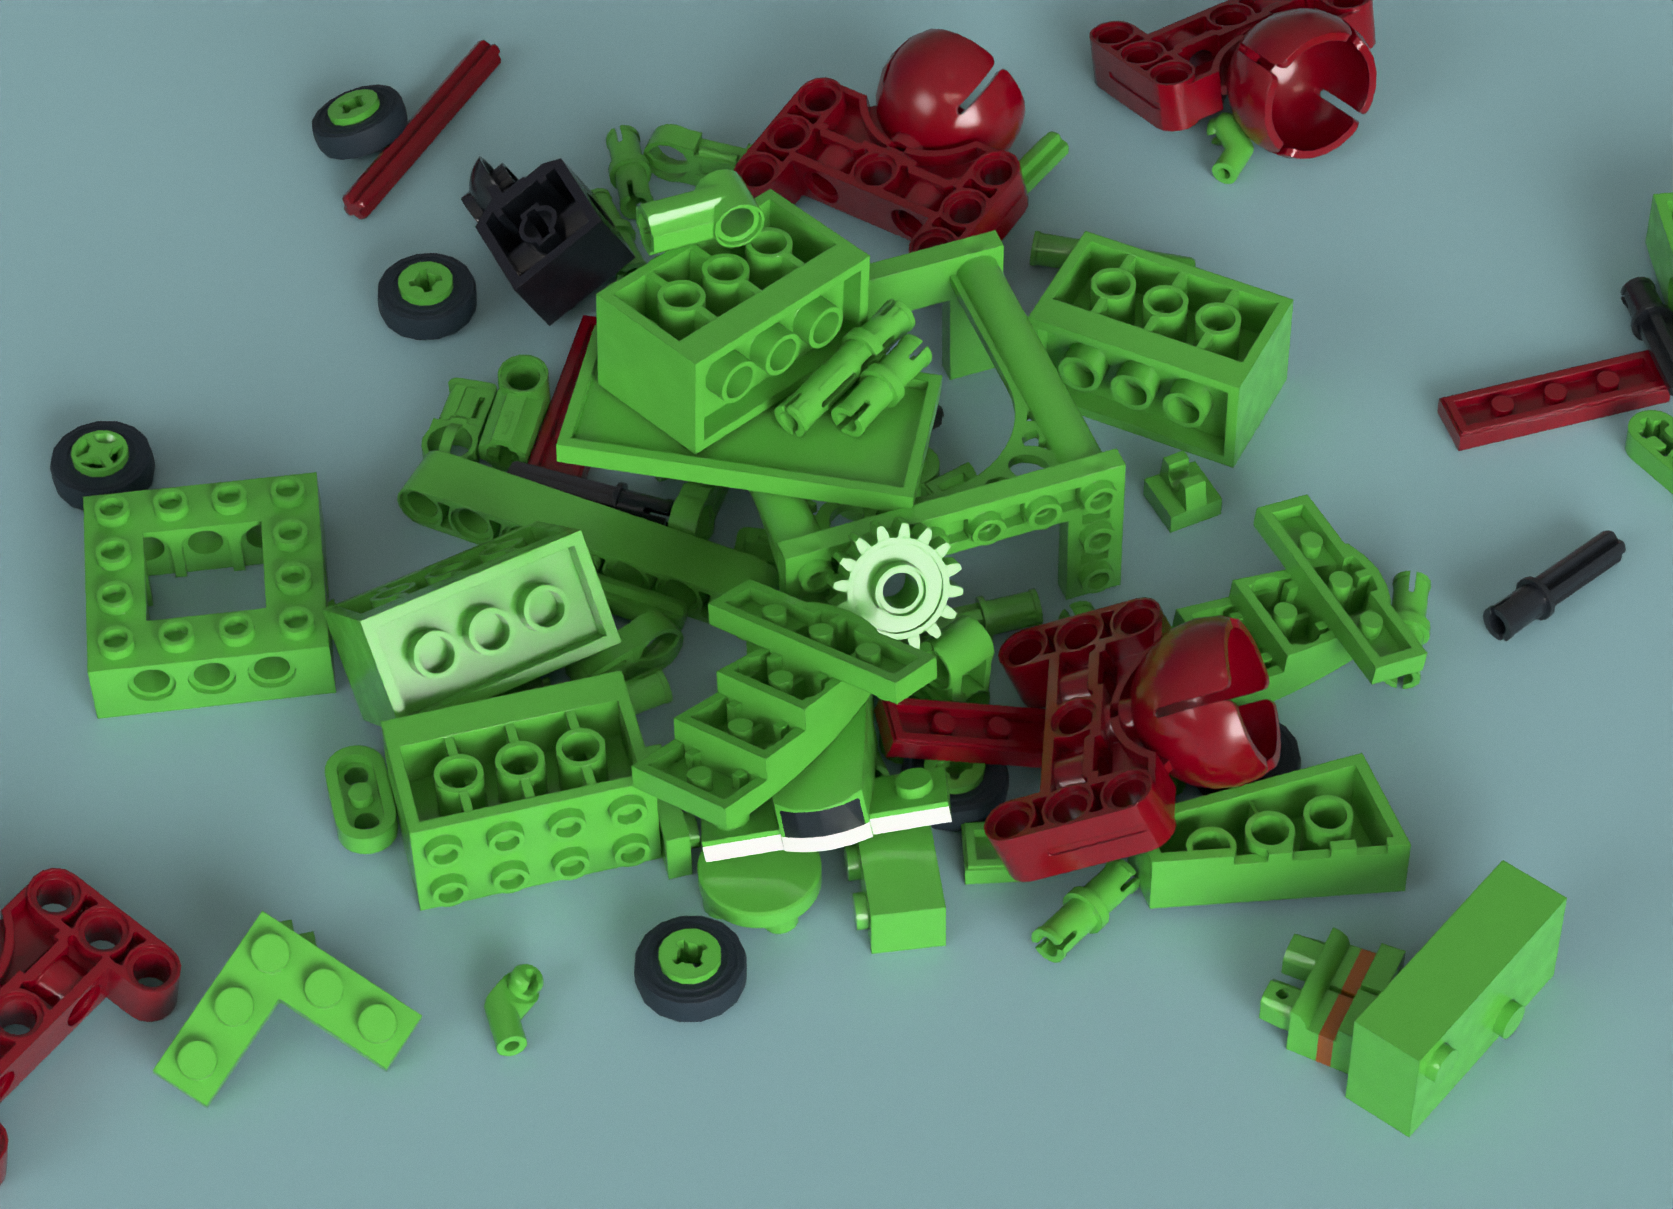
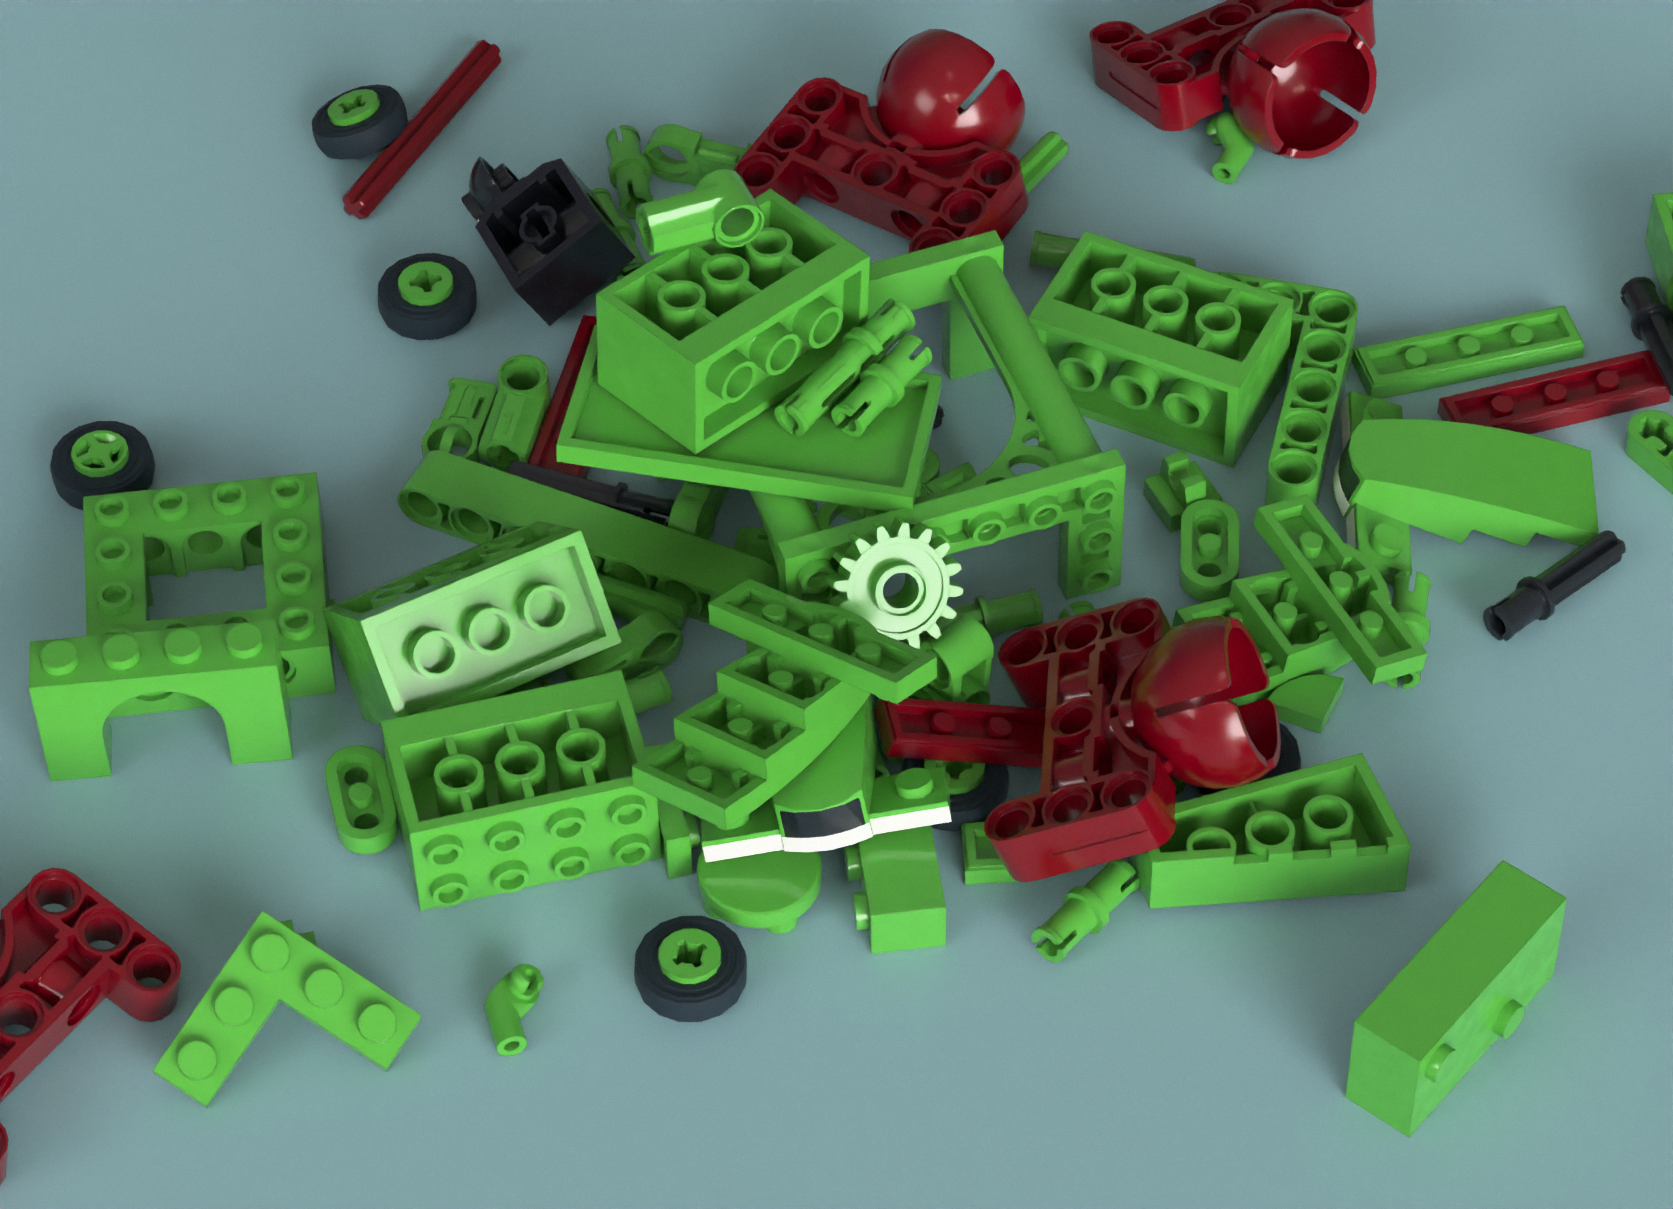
(226, 665): none -> bright green arch
(1209, 549): none -> bright green plate
(1308, 700): none -> bright green tile
(1322, 355): none -> bright green beam
(1336, 990): bright green hips -> none
(1454, 481): none -> bright green slope
(1468, 353): none -> bright green tile

